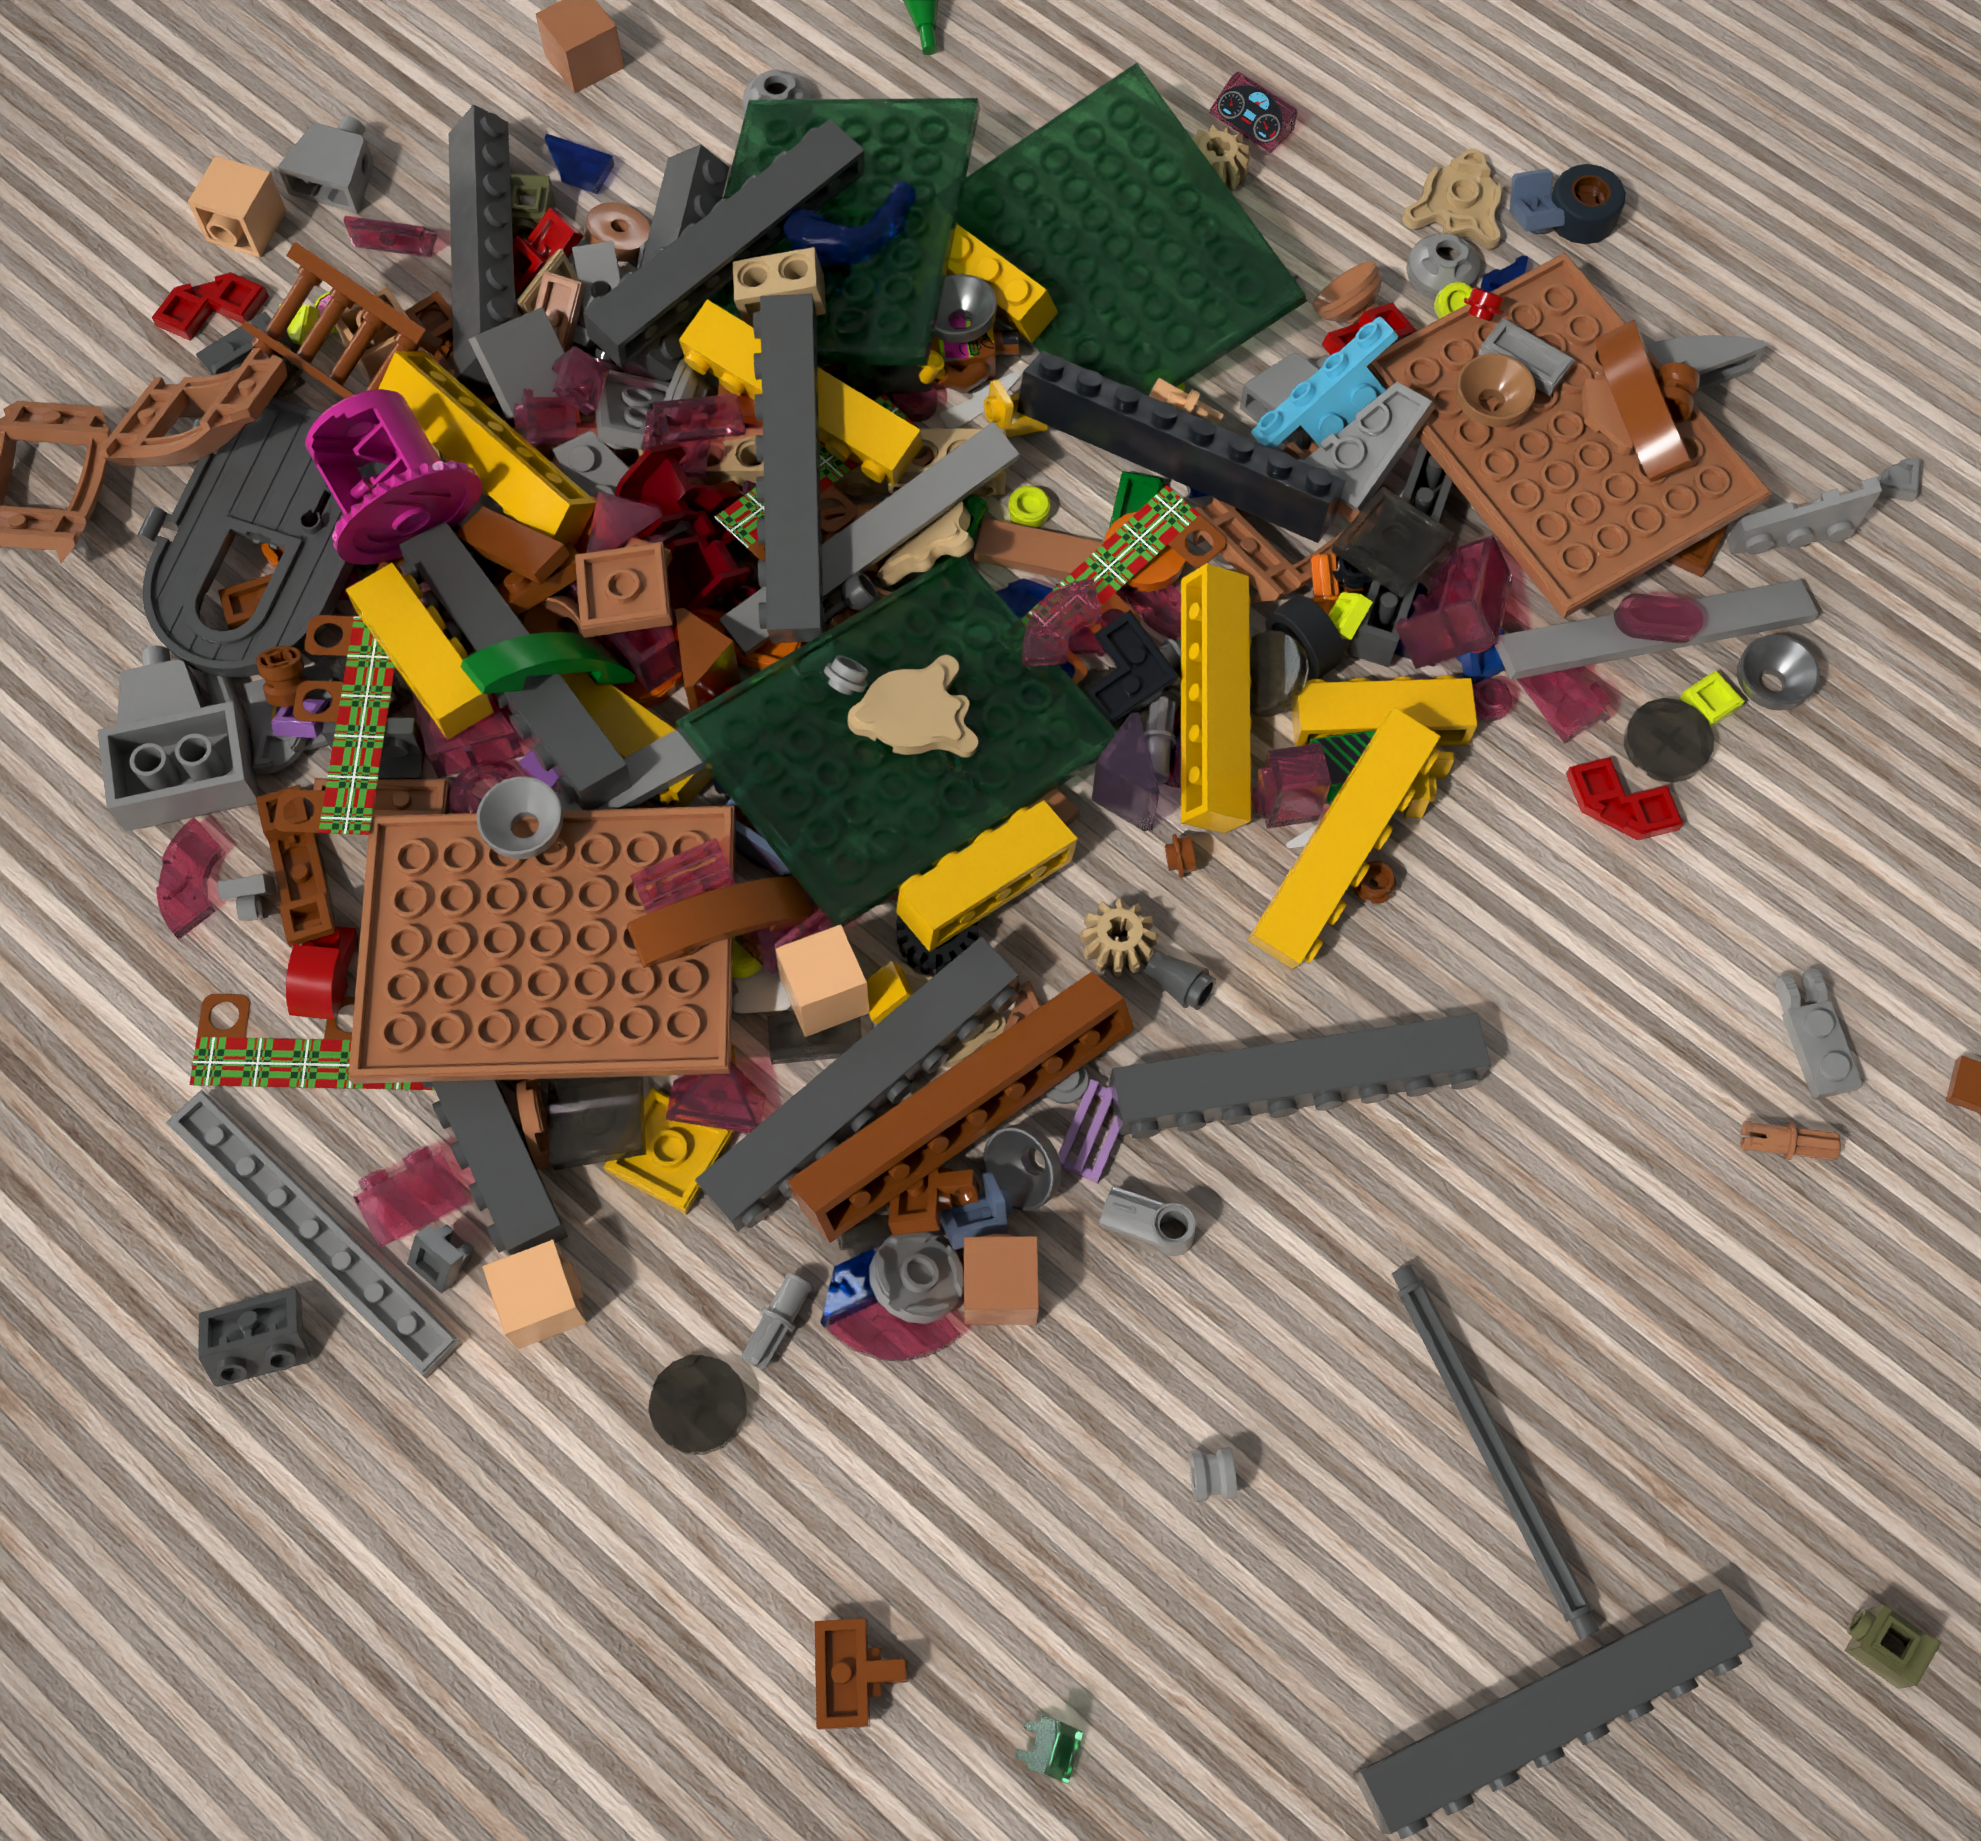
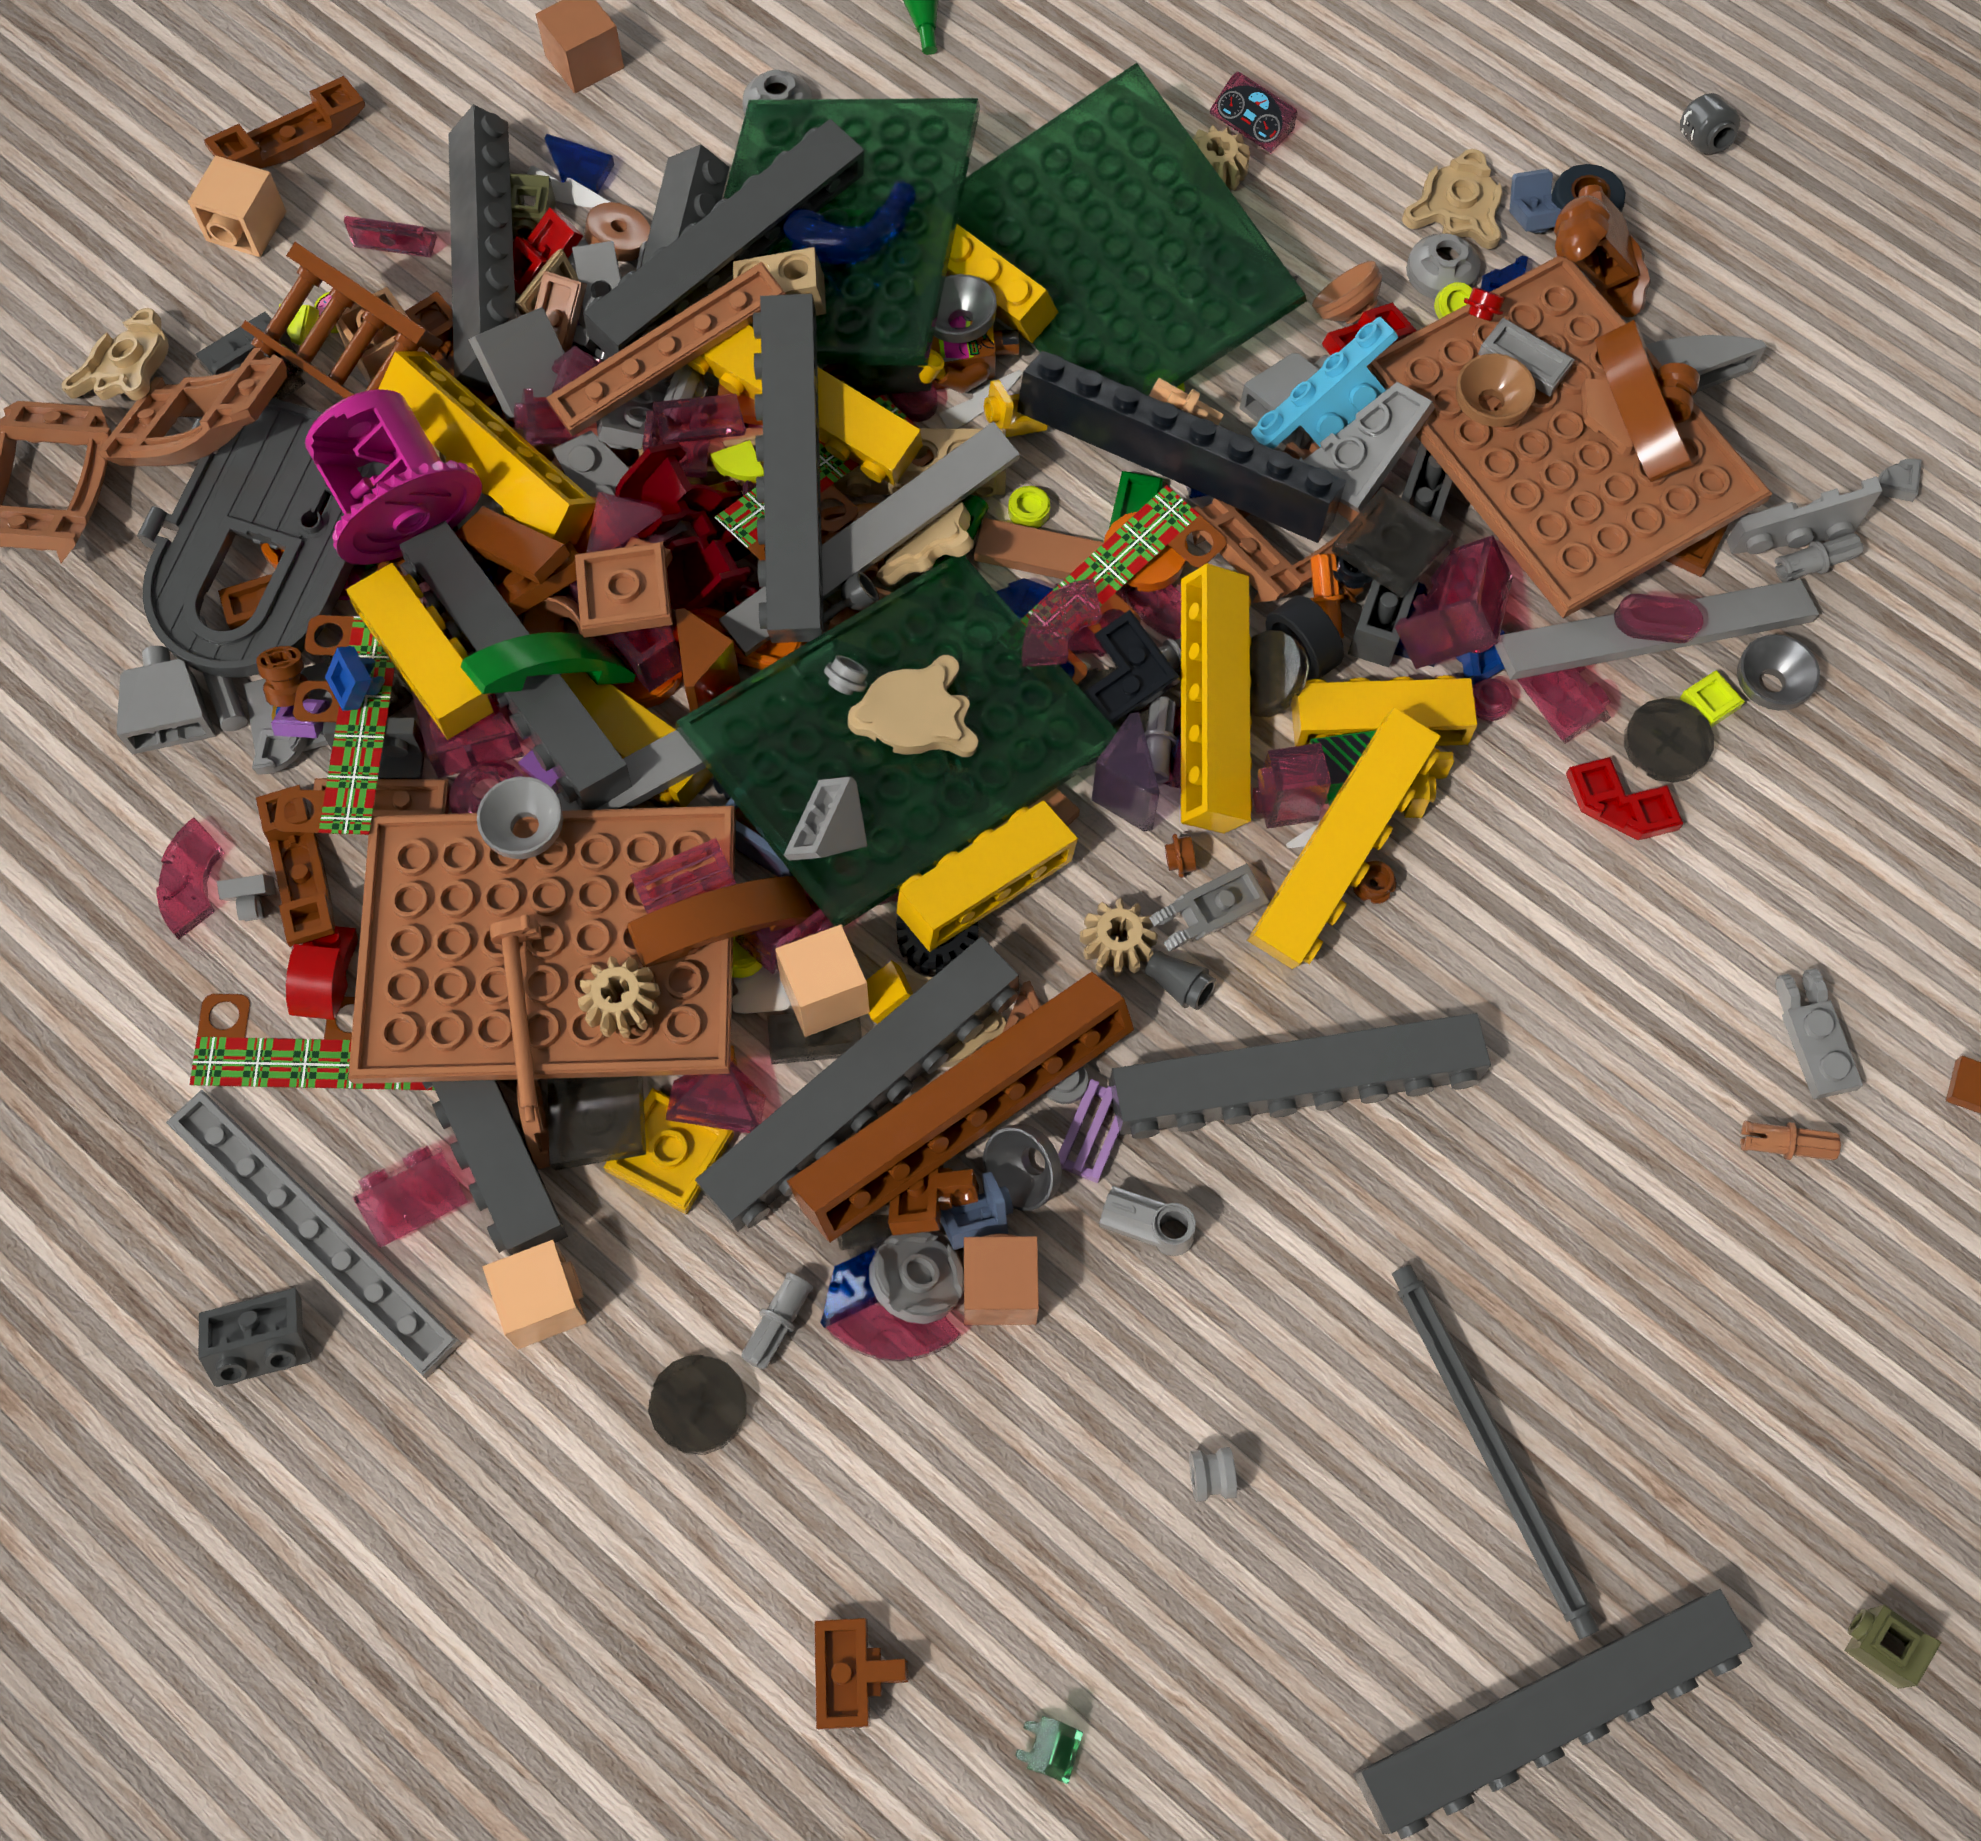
(122, 362): none -> tan tile
(177, 766): light grey brick -> none
(190, 306): red tile -> none
(294, 134): none -> dark orange slope
(330, 165): light grey torso -> none
(351, 678): none -> blue tile
(437, 1258): dark grey tile -> none
(509, 935): none -> nougat piece
(570, 191): none -> white sticker
(603, 991): none -> tan gear
(663, 350): none -> nougat tile
(738, 462): none -> neon yellow tile
(829, 822): none -> light grey slope
(1213, 906): none -> light grey hinge
(1348, 613): neon yellow tile -> none
(1598, 242): none -> dark orange torso
(1710, 123): none -> dark grey head
(1818, 557): none -> light grey axle

